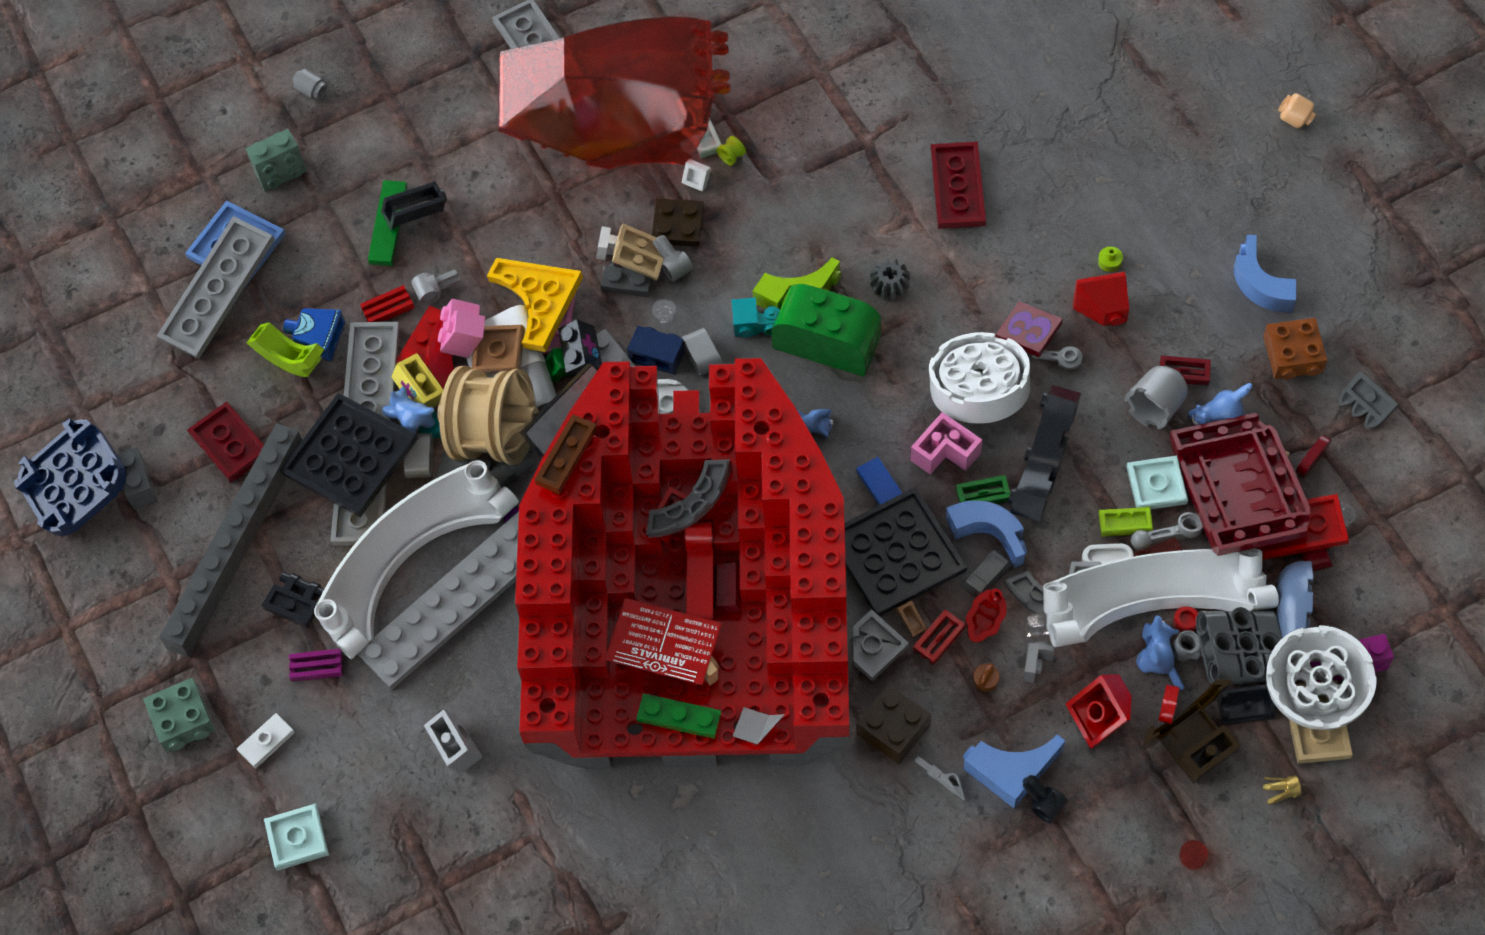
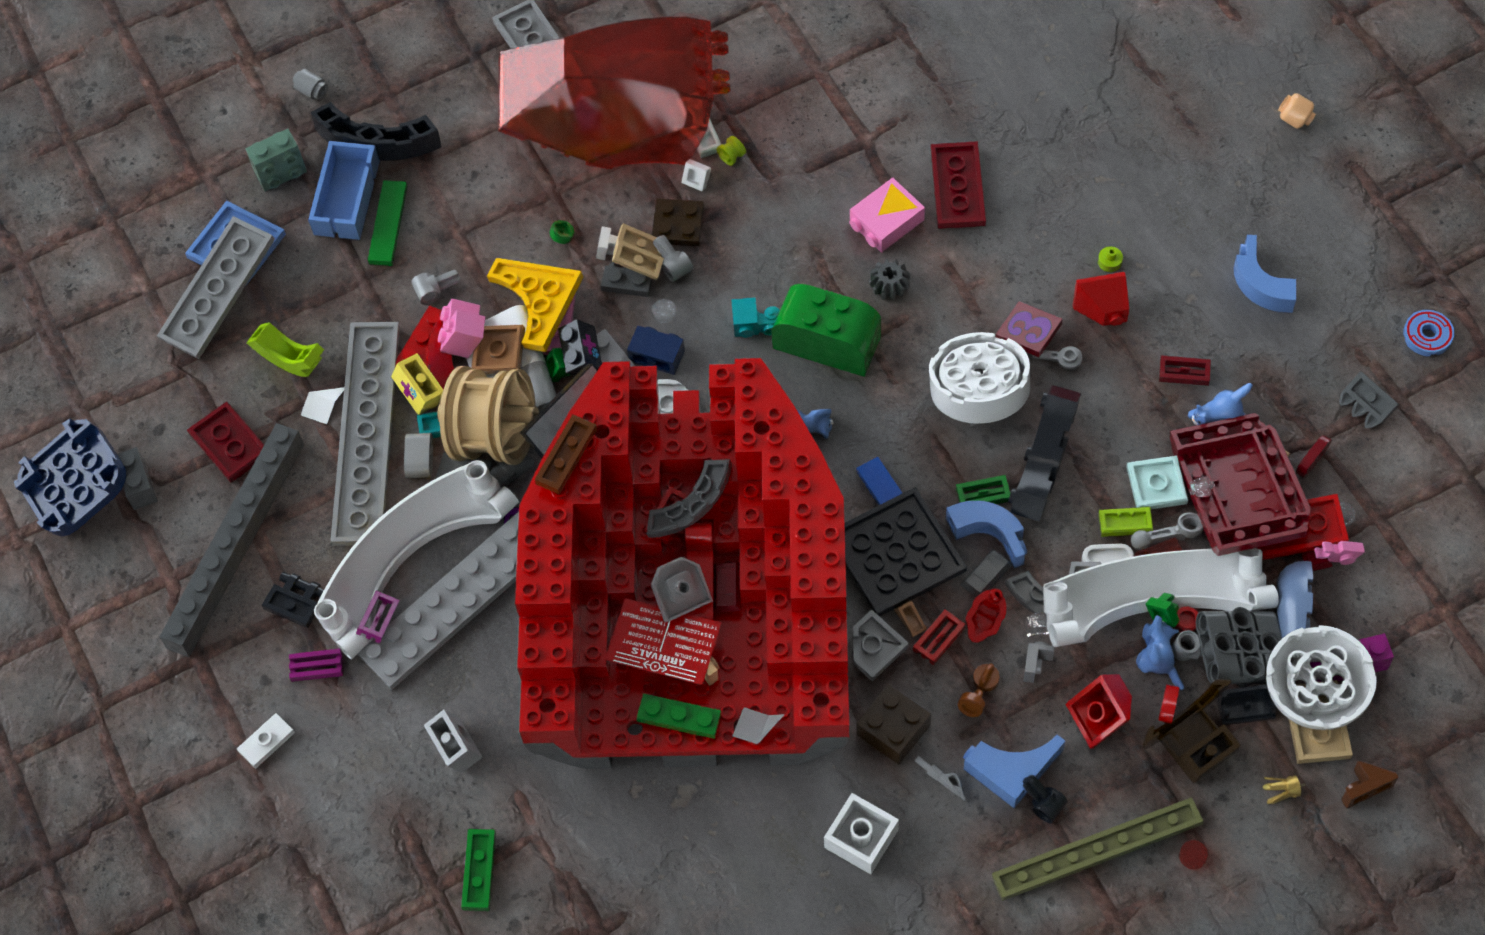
(179, 715): sand green brick -> none
(296, 837): light aqua plate -> none
(319, 327): blue torso -> none
(320, 404): none -> white sticker
(344, 190): none -> medium blue piece
(349, 454): black plate -> none
(370, 632): none -> magenta tile
(385, 303): red tile -> none
(393, 143): none -> black brick
(408, 412): medium blue animal -> none
(413, 204): black window -> none
(478, 870): none -> green plate
(561, 232): none -> green tile
(679, 588): none -> light grey piece
(701, 351): light grey beam -> none
(773, 289): lime arch -> none
(861, 833): none -> white brick
(886, 215): none -> bright pink brick
(945, 440): bright pink brick -> none
(971, 703): none -> dark orange tile
(1097, 849): none -> olive plate
(1157, 396): light grey cylinder -> none
(1164, 608): none -> green tile
(1201, 486): none -> clear plate
(1295, 348): dark orange brick -> none
(1343, 552): none -> bright pink plate
(1373, 781): none -> reddish brown slope
(1433, 321): none -> medium blue tile

